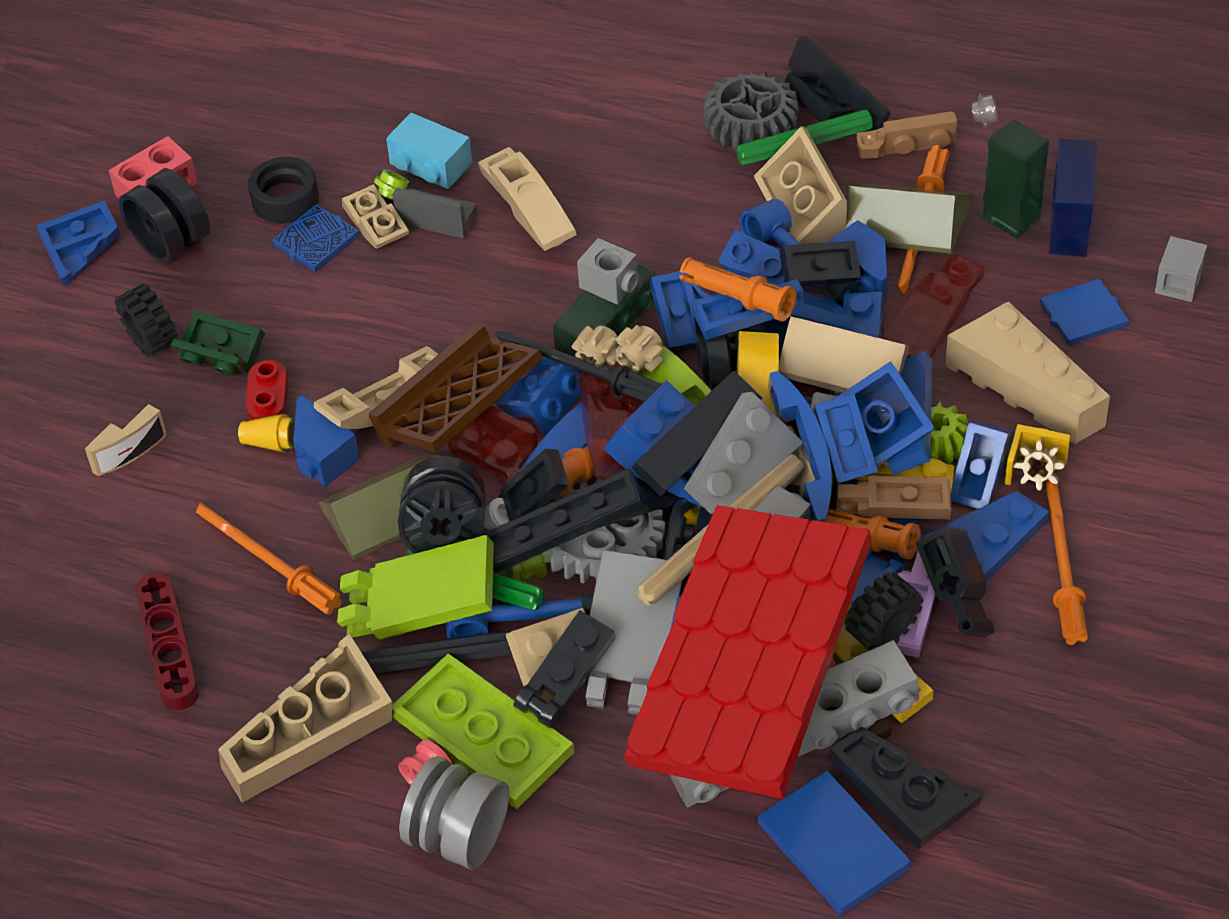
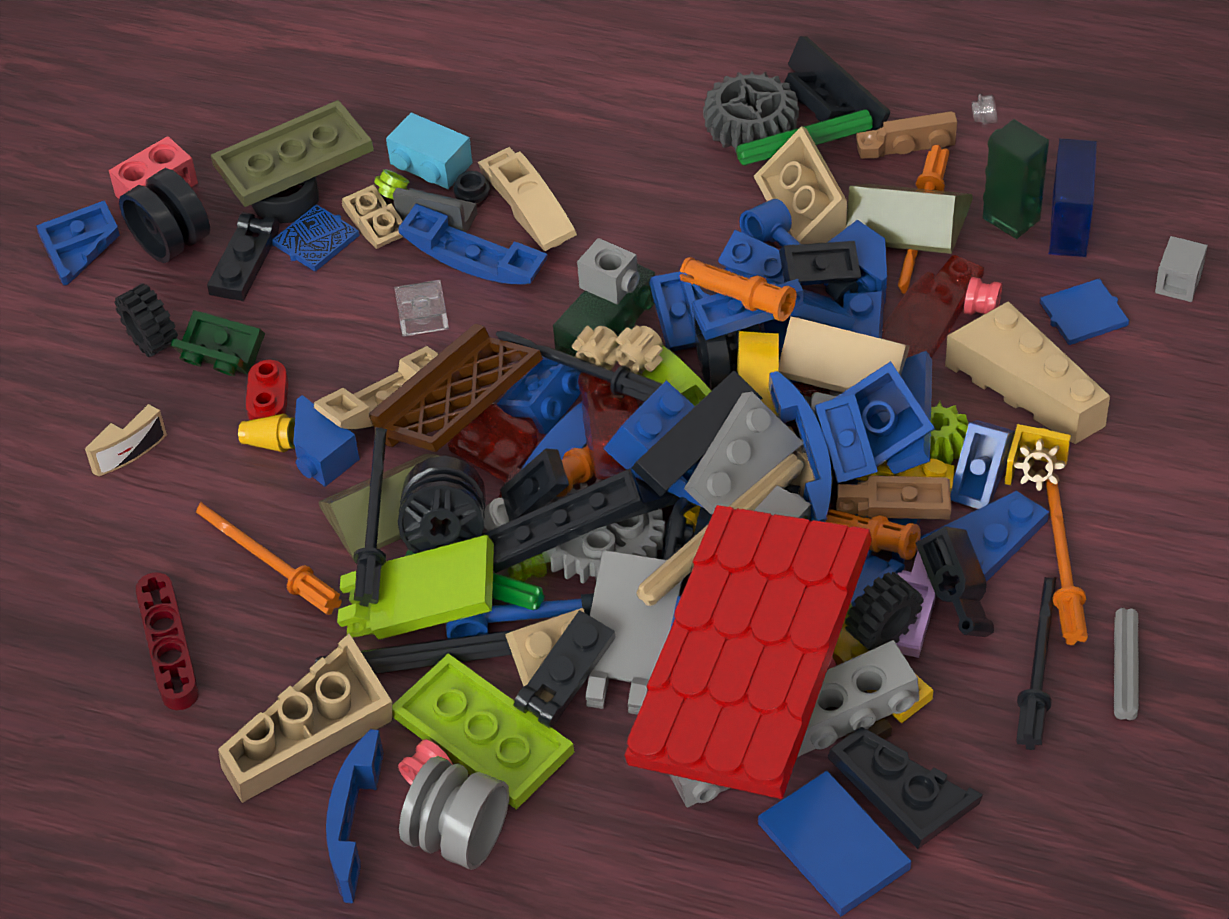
(243, 257): none -> black plate
(291, 153): none -> olive plate
(358, 772): none -> blue slope
(370, 558): none -> black piece
(421, 308): none -> clear piece
(469, 253): none -> blue slope
(471, 187): none -> black plate
(982, 296): none -> coral wheel
(1035, 701): none -> black piece
(1126, 664): none -> light grey axle

